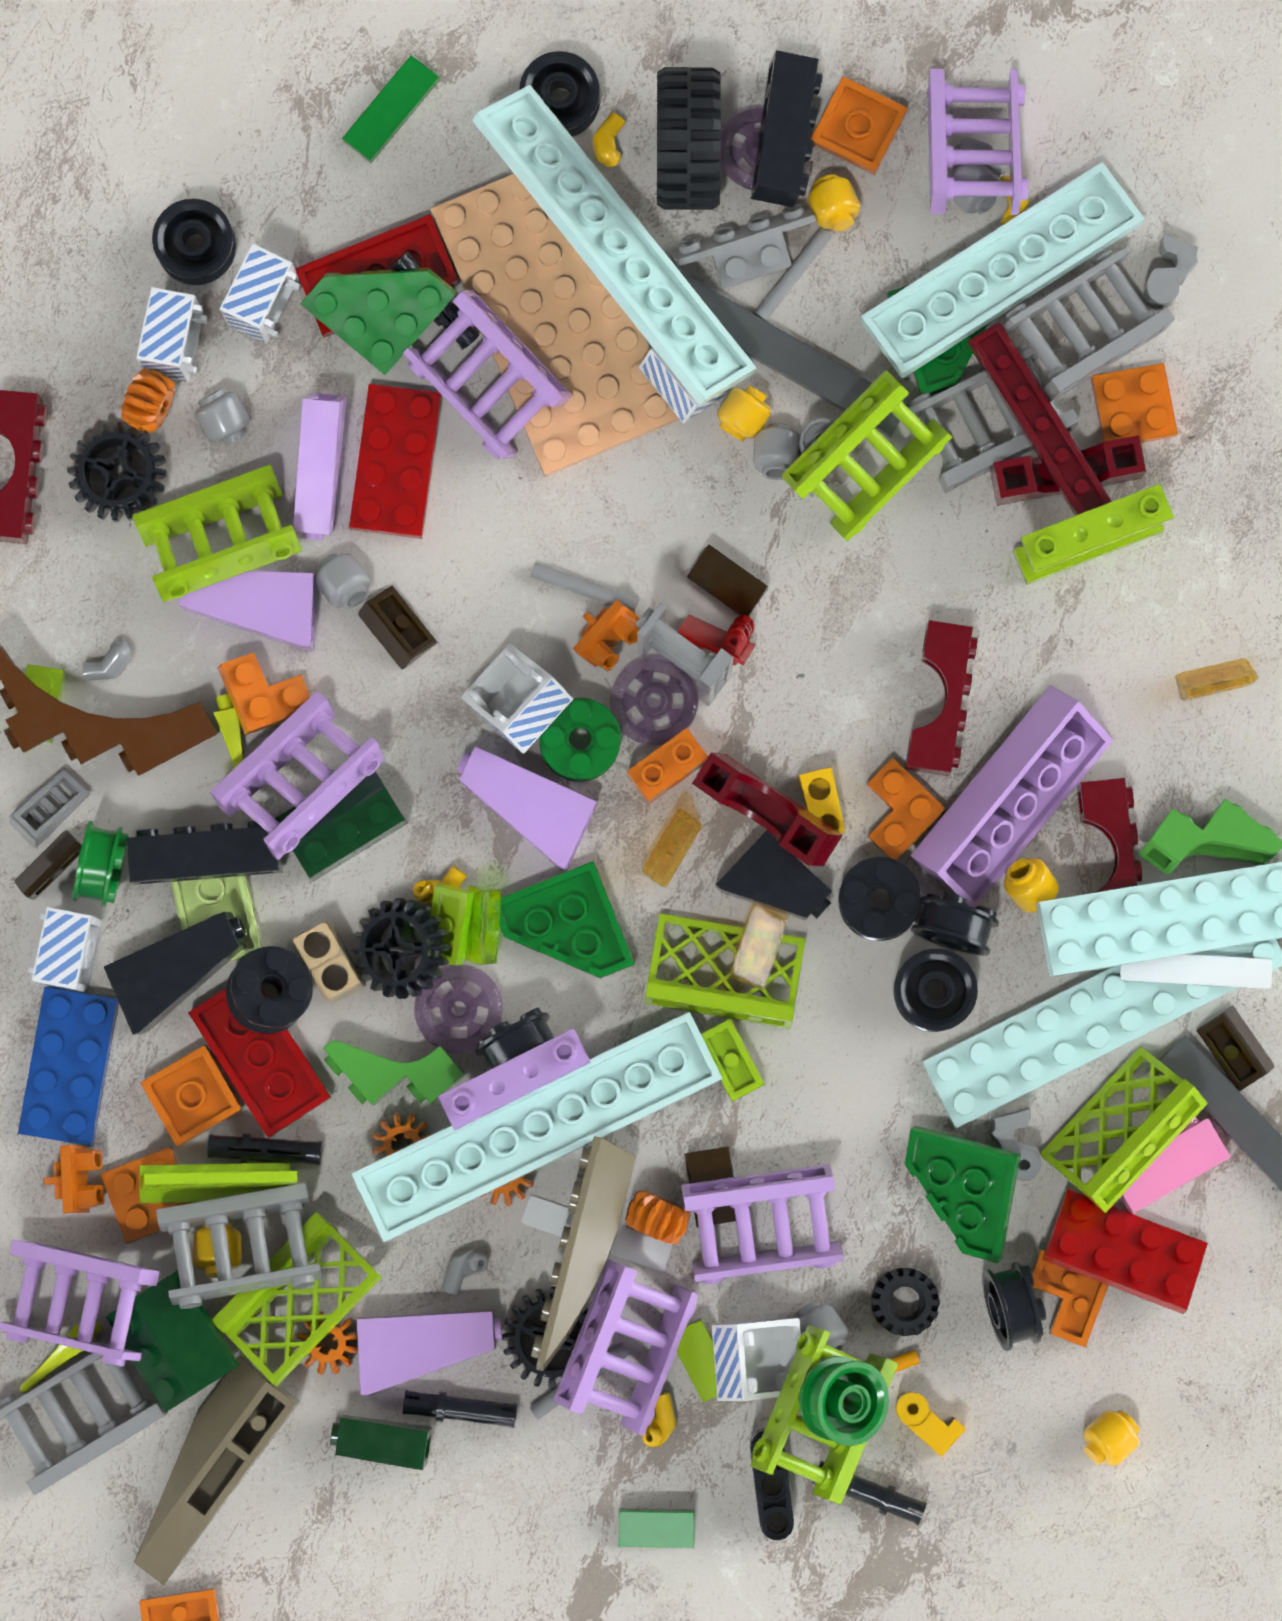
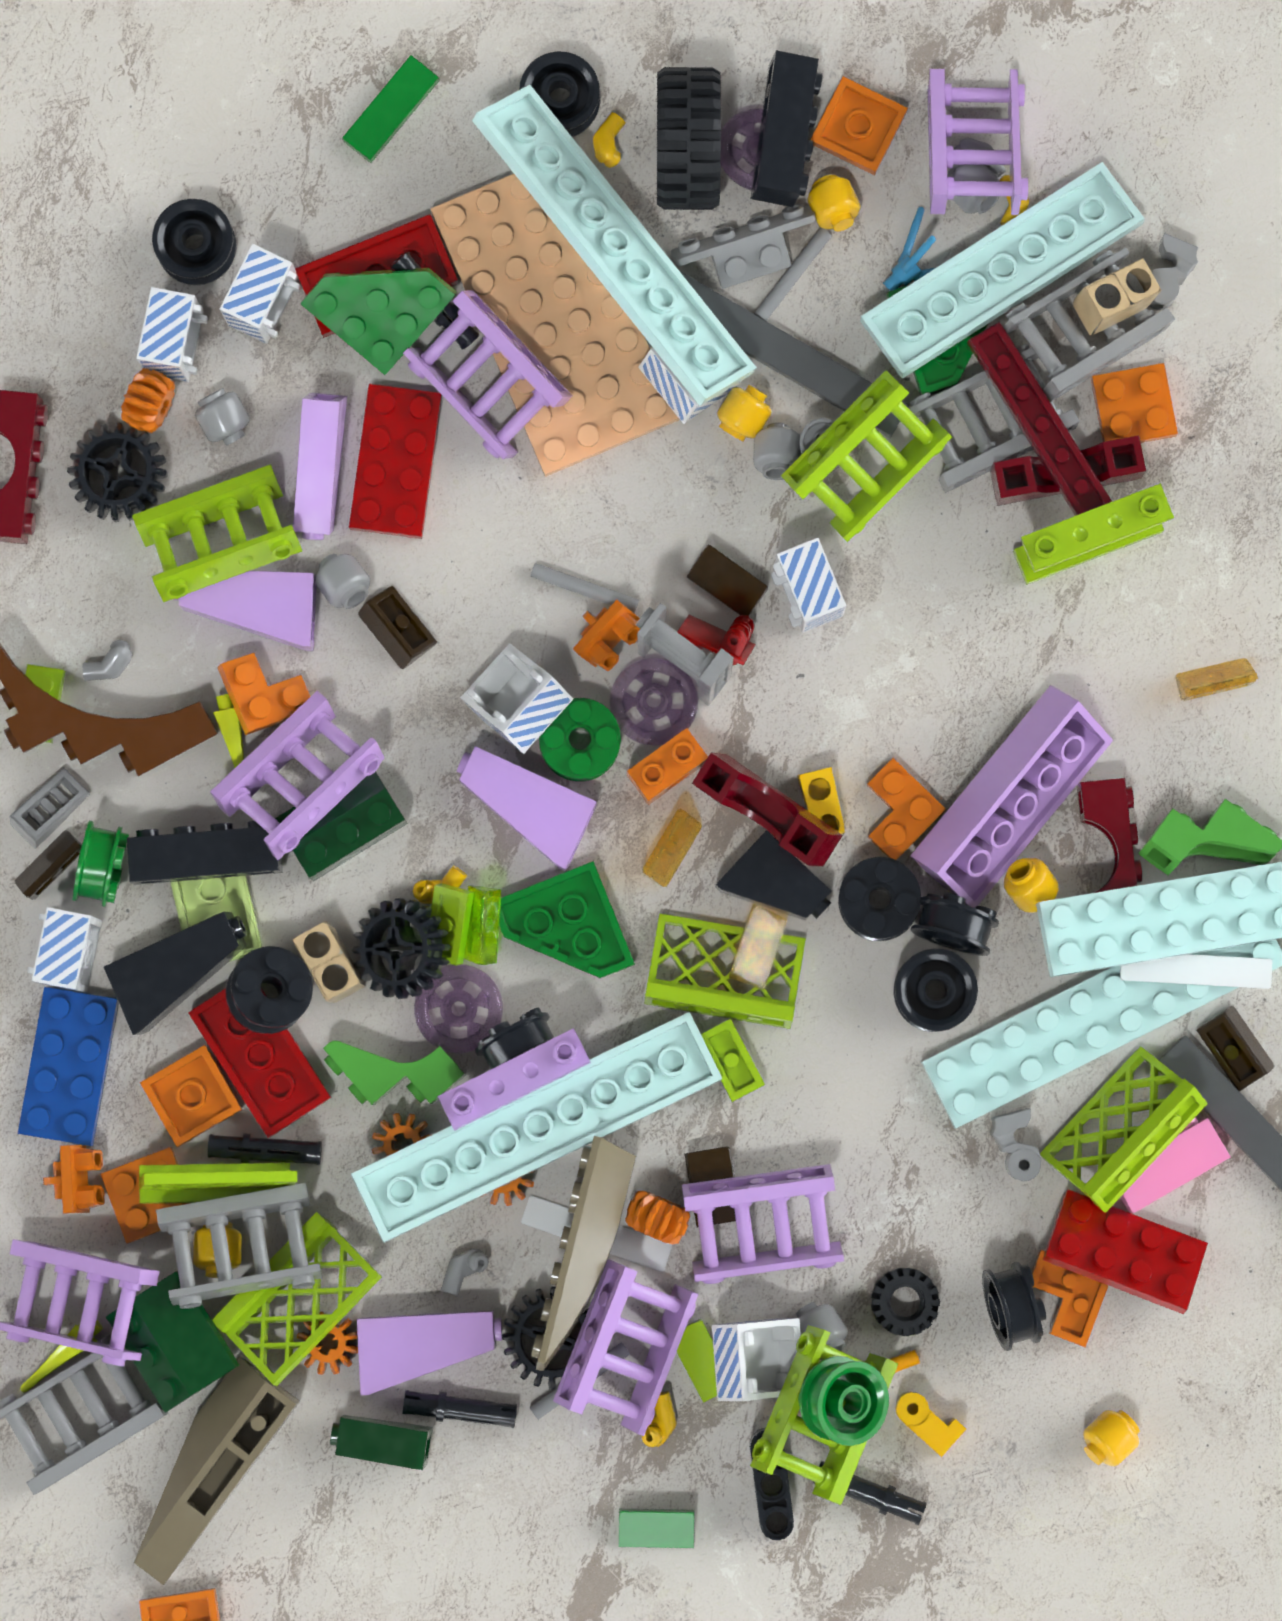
(808, 585): none -> white container
(907, 269): none -> dark azure plant
(947, 653): dark red arch -> none
(967, 1188): green plate -> none
(1092, 313): none -> tan piece

